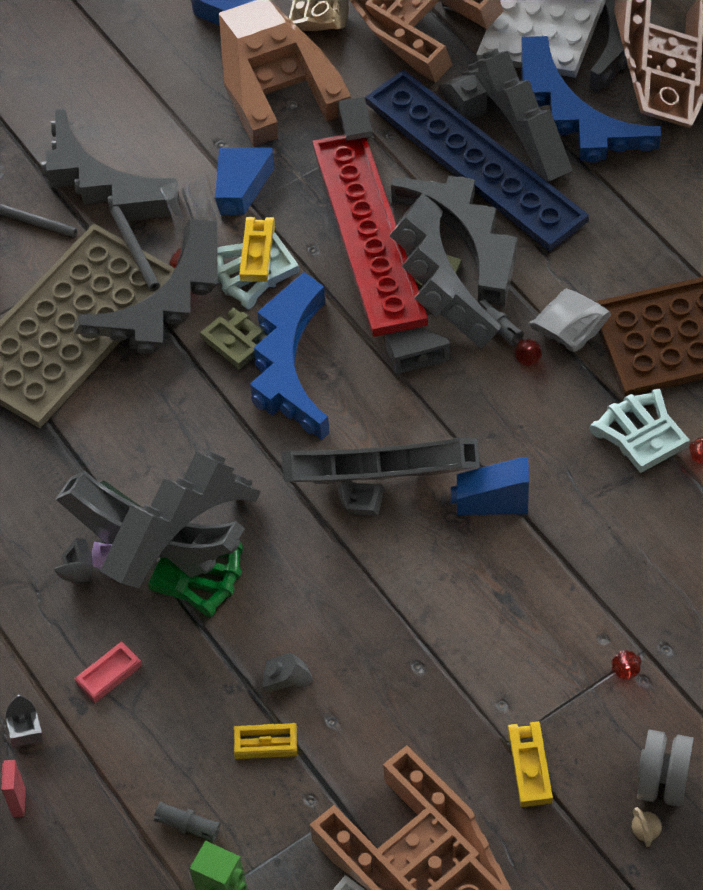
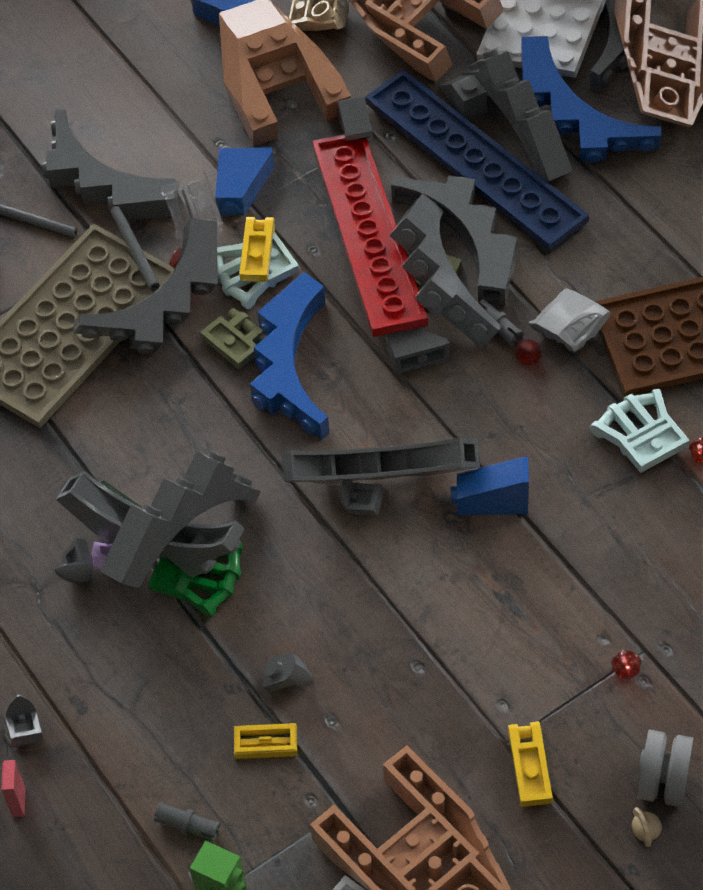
(108, 672): coral tile -> none

